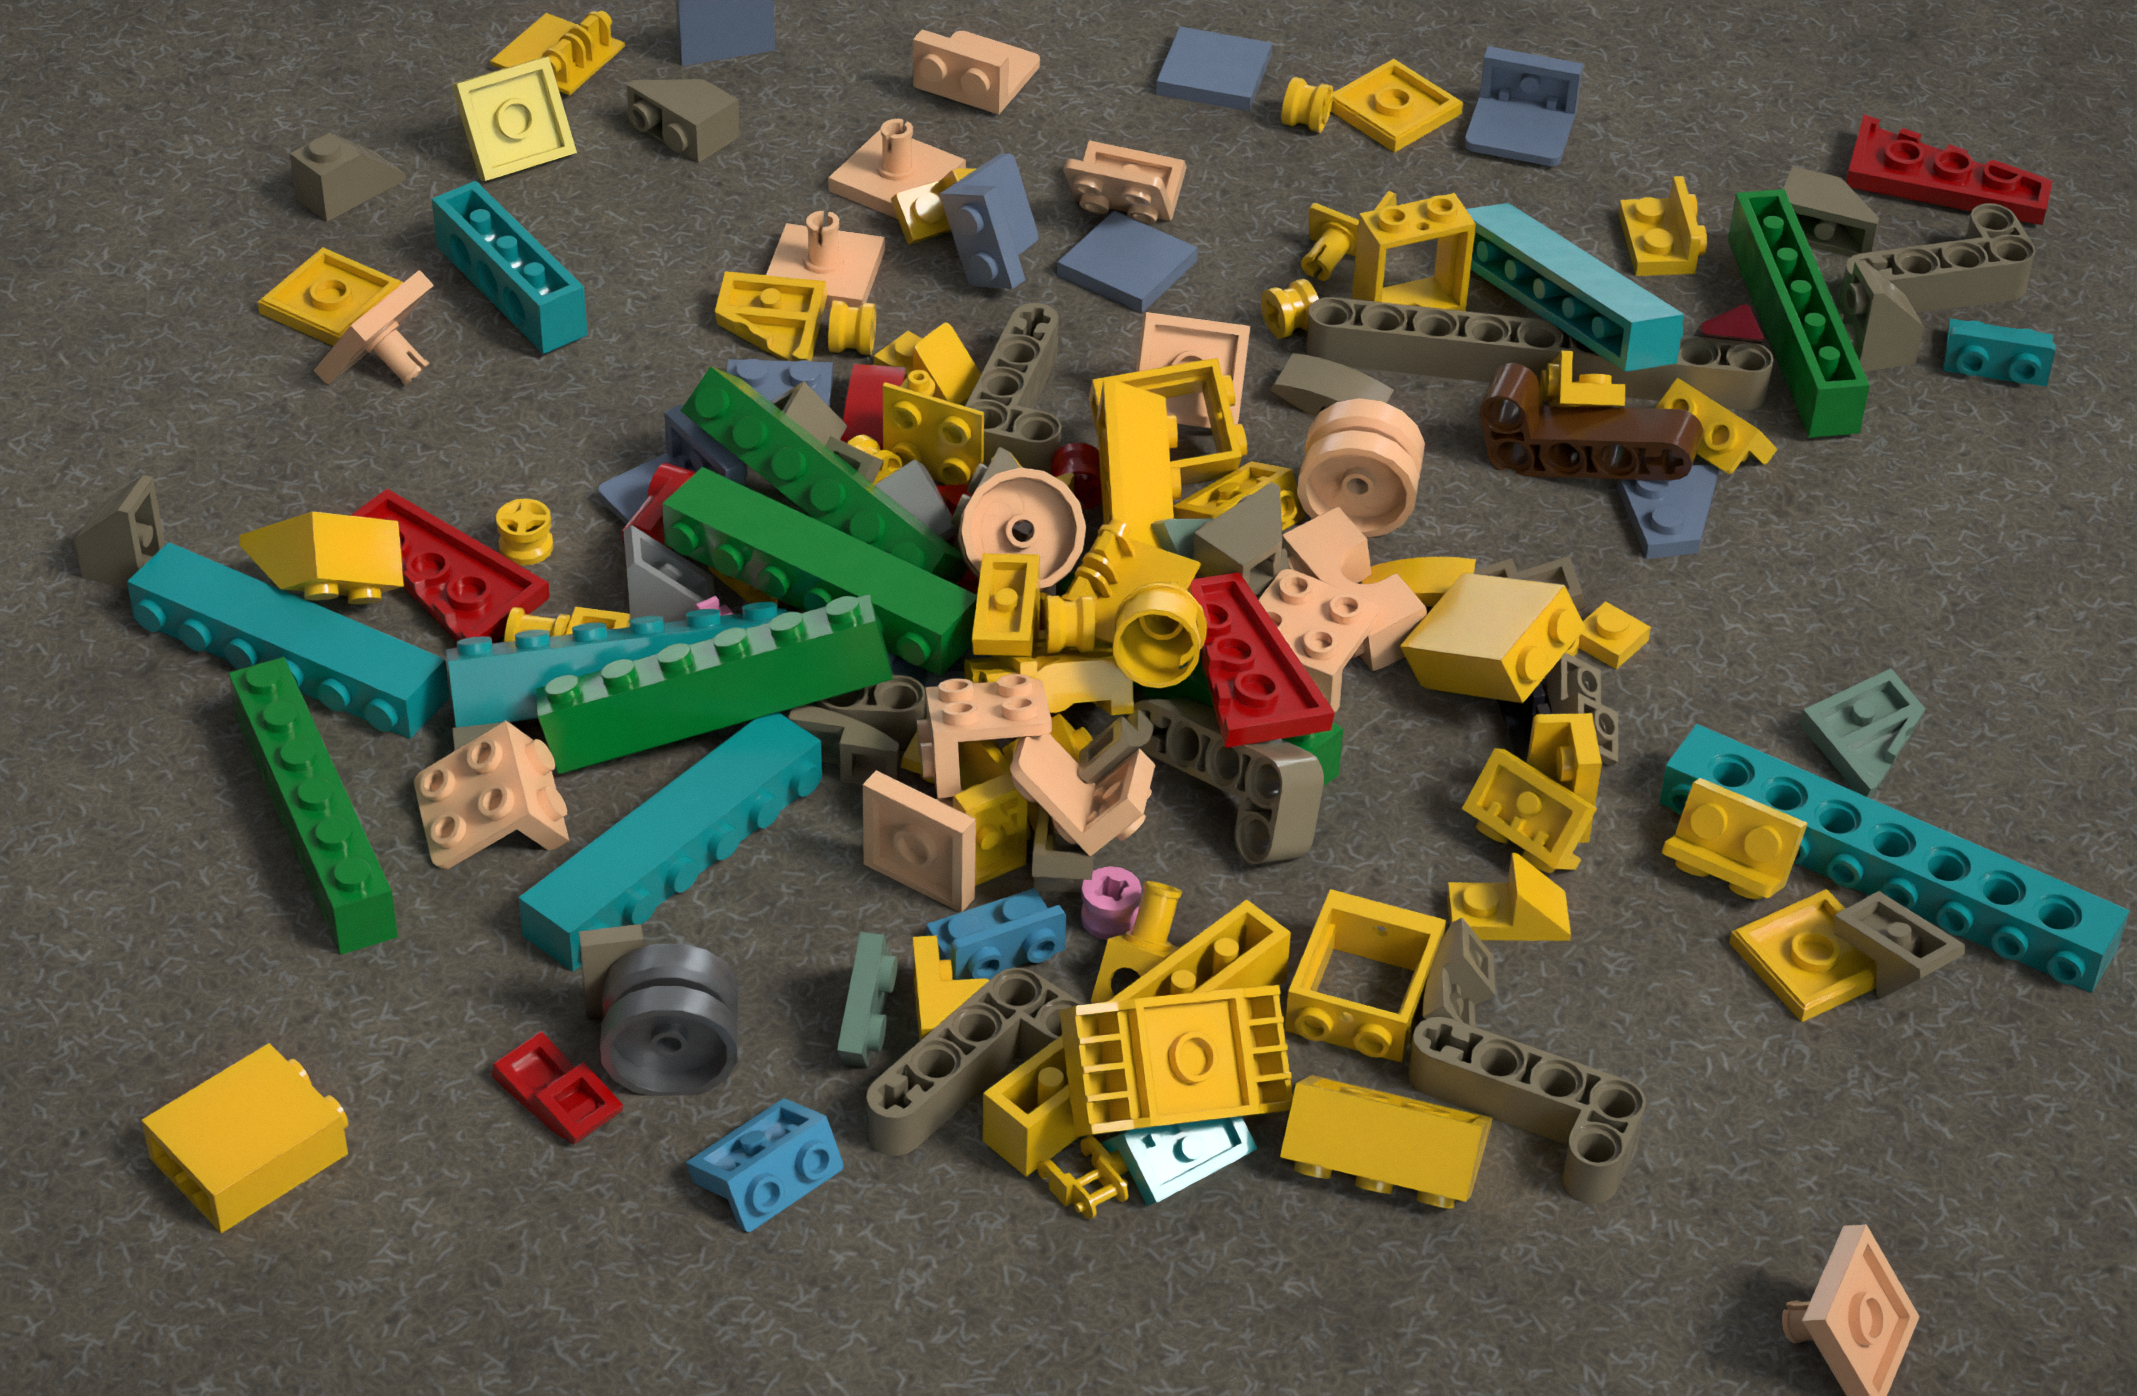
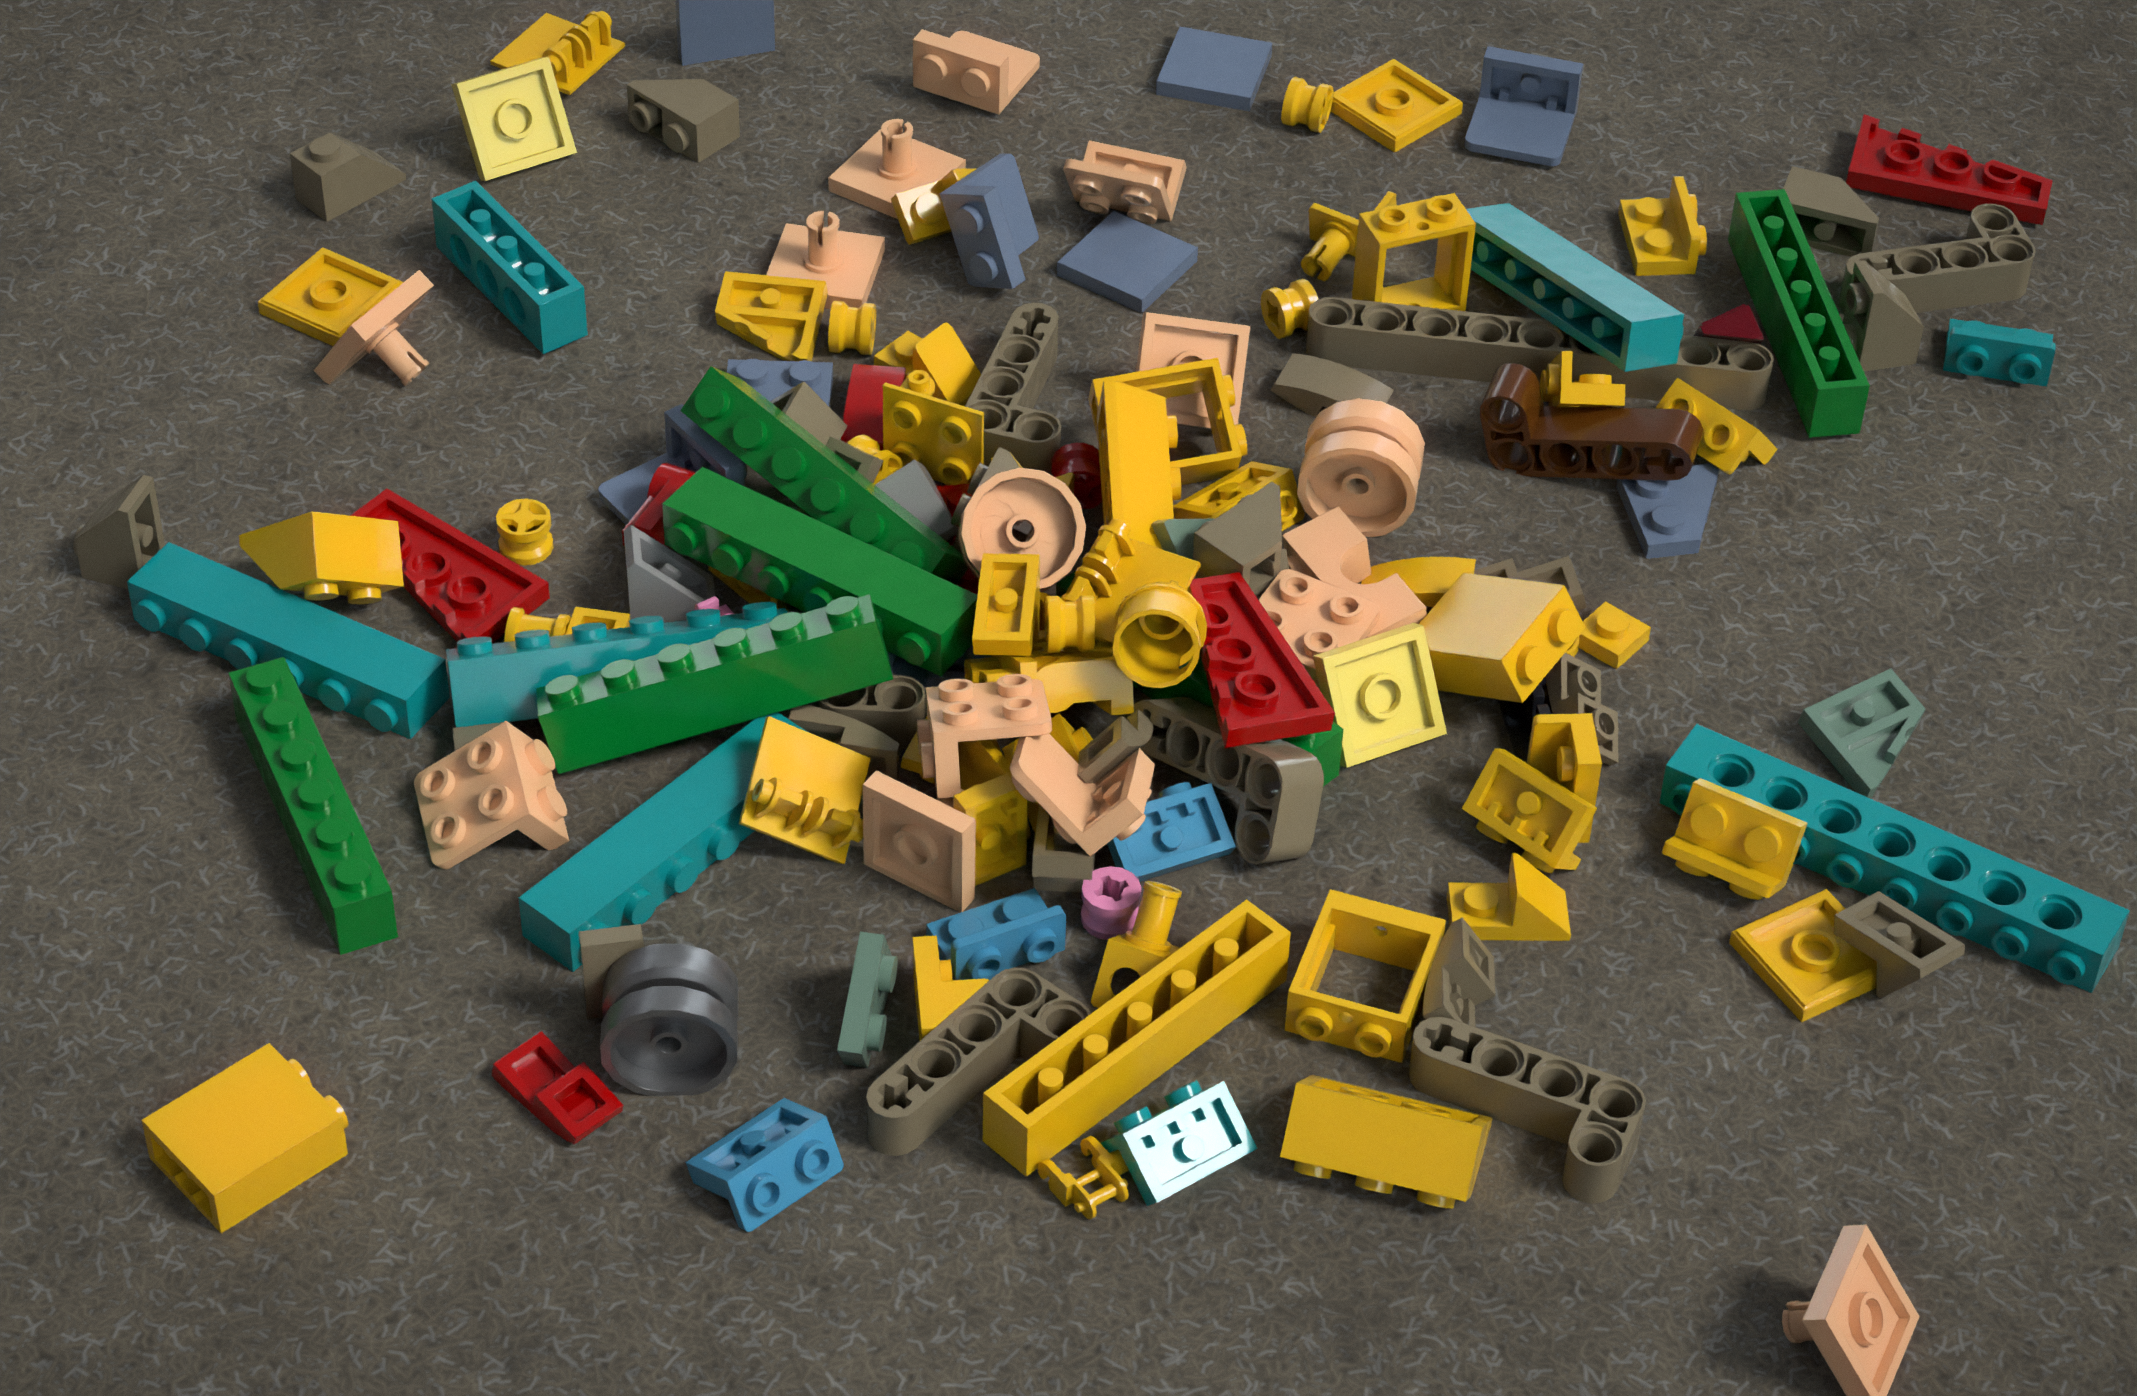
(805, 791): none -> yellow hinge
(1176, 1059): yellow plate -> none
(1177, 833): none -> dark azure bracket
(1382, 693): none -> light yellow tile

